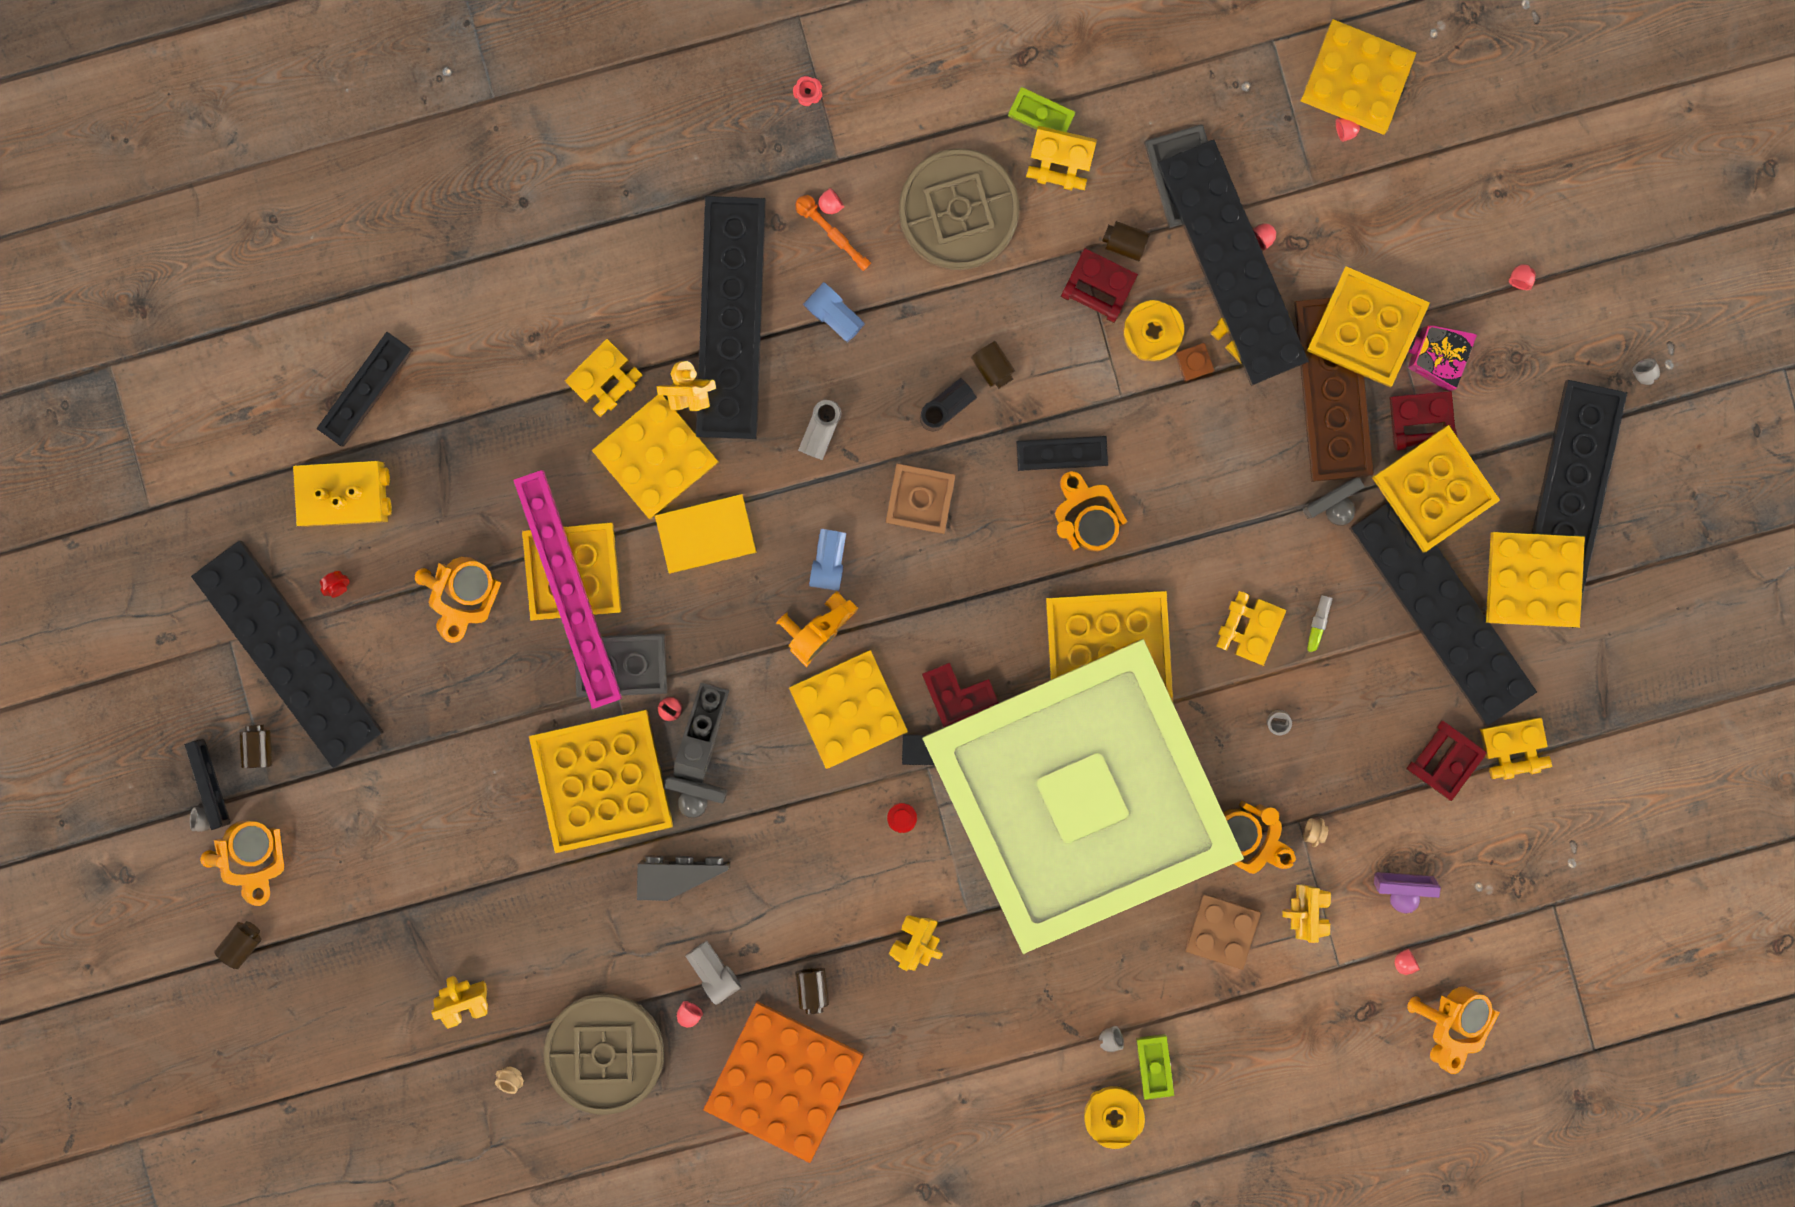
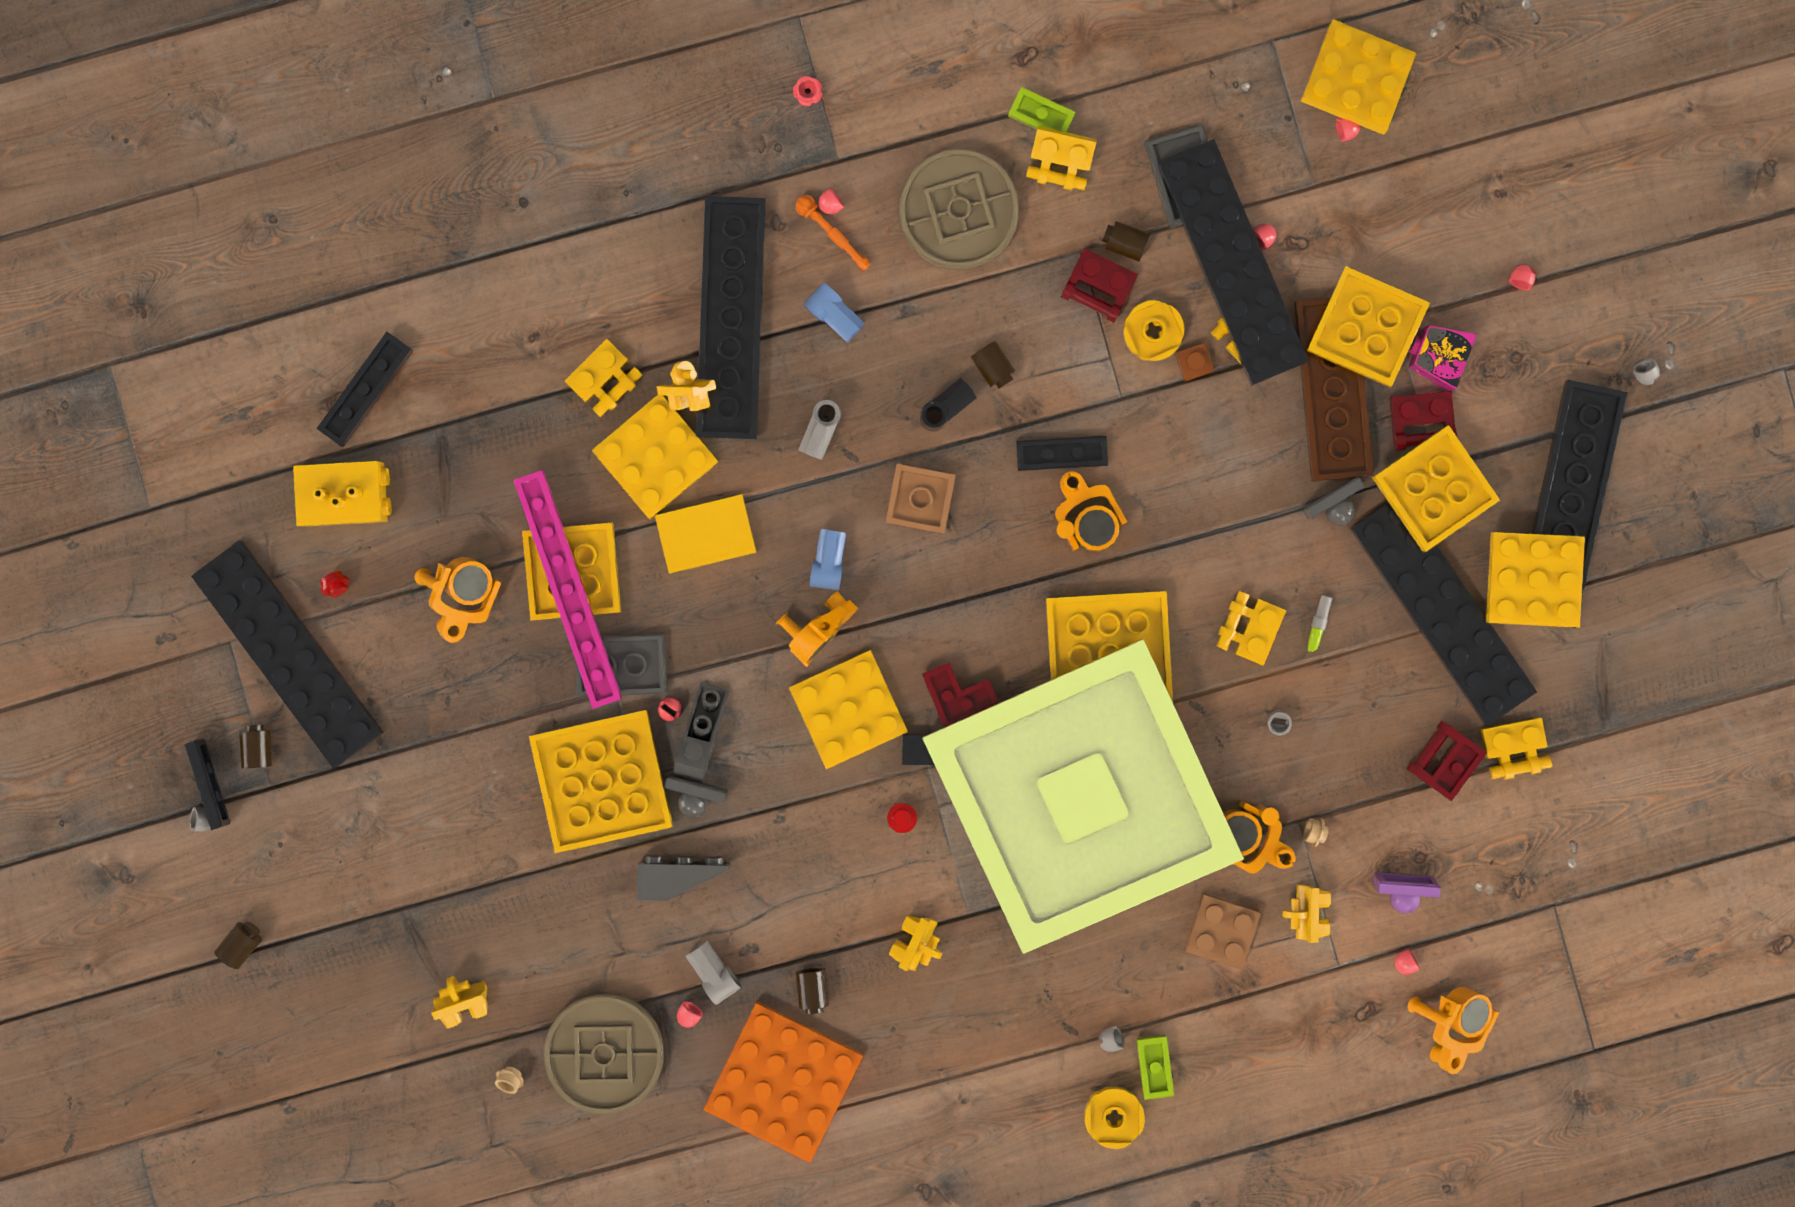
(247, 845): light orange piece -> none

